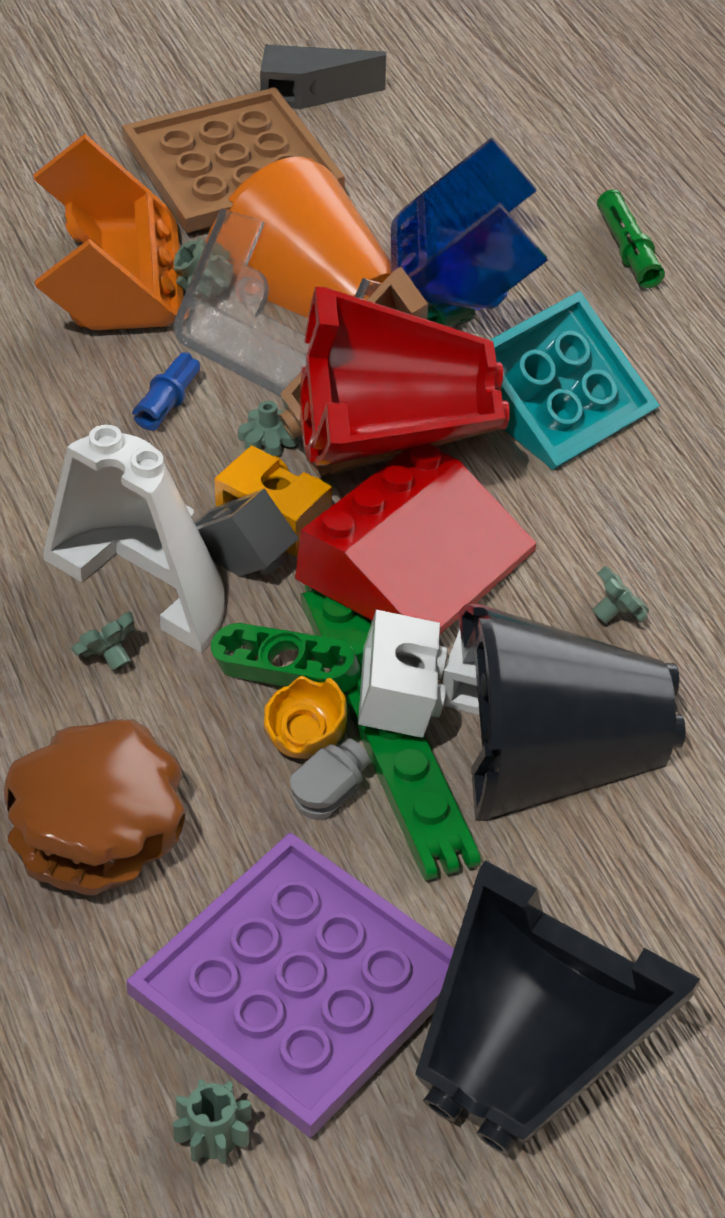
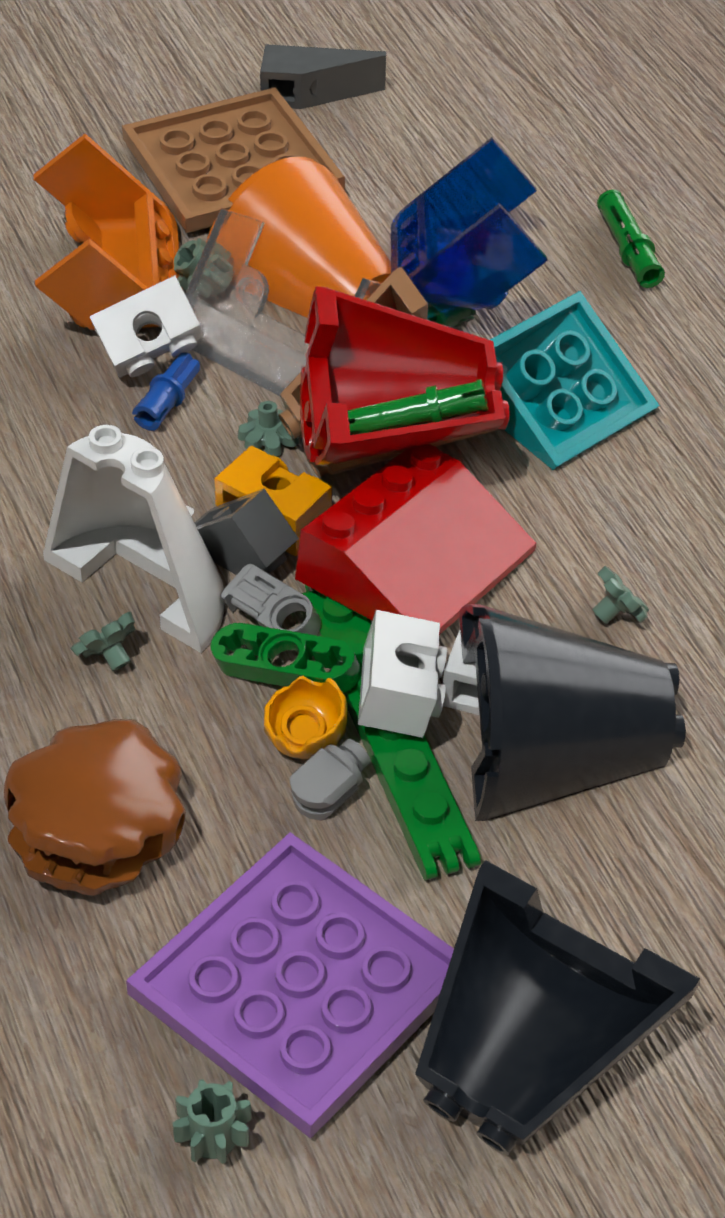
(158, 305): none -> white brick
(269, 600): none -> light grey piece
(419, 409): none -> green pin

